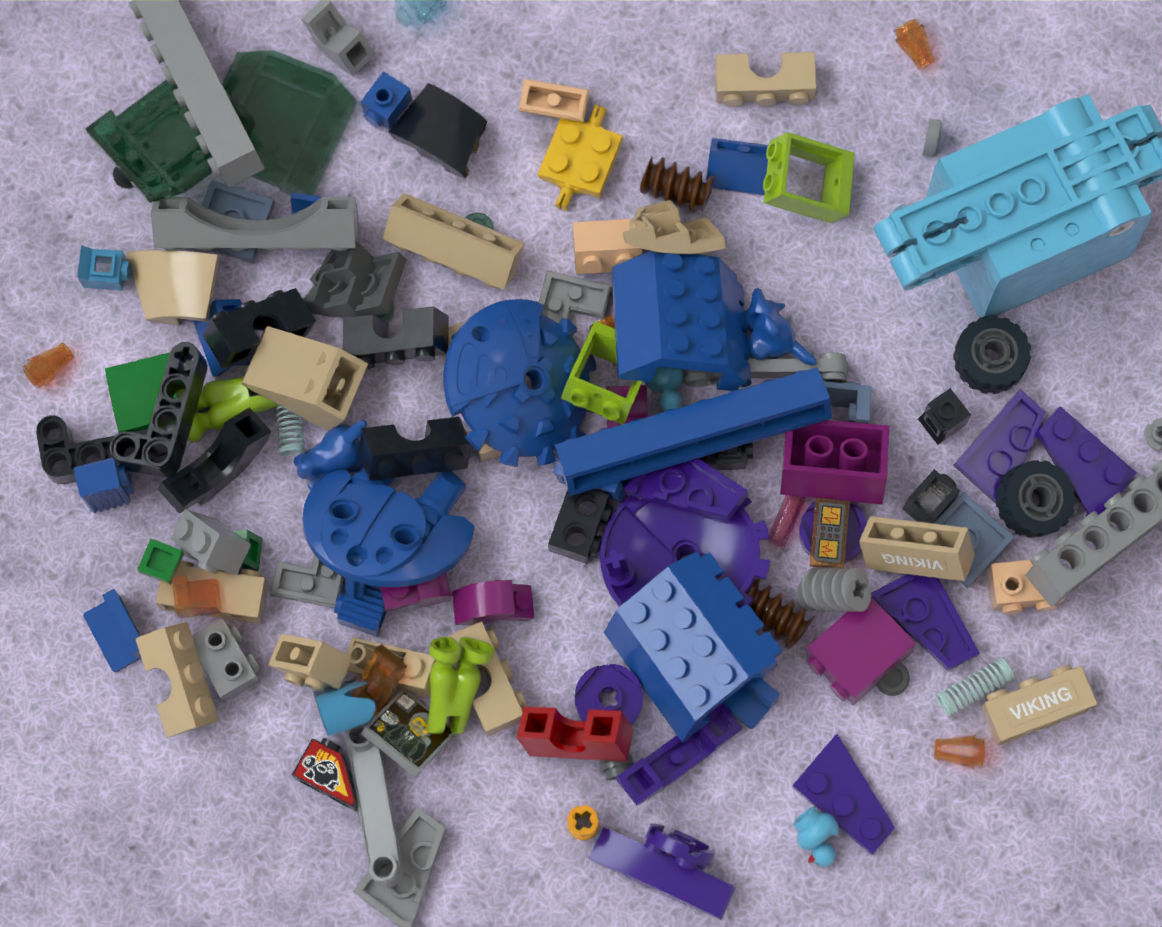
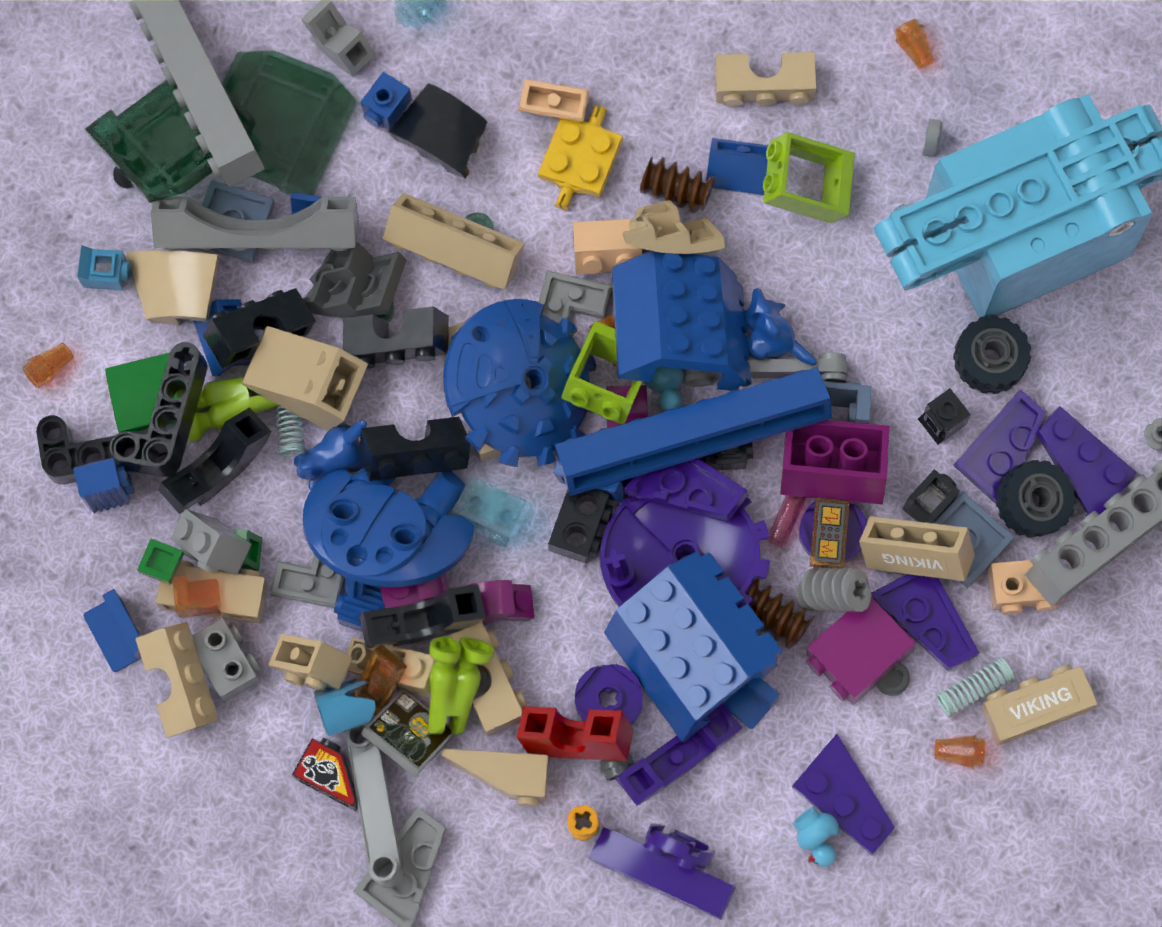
(424, 620): none -> black arch
(494, 511): none -> clear light blue brick
(511, 774): none -> tan slope

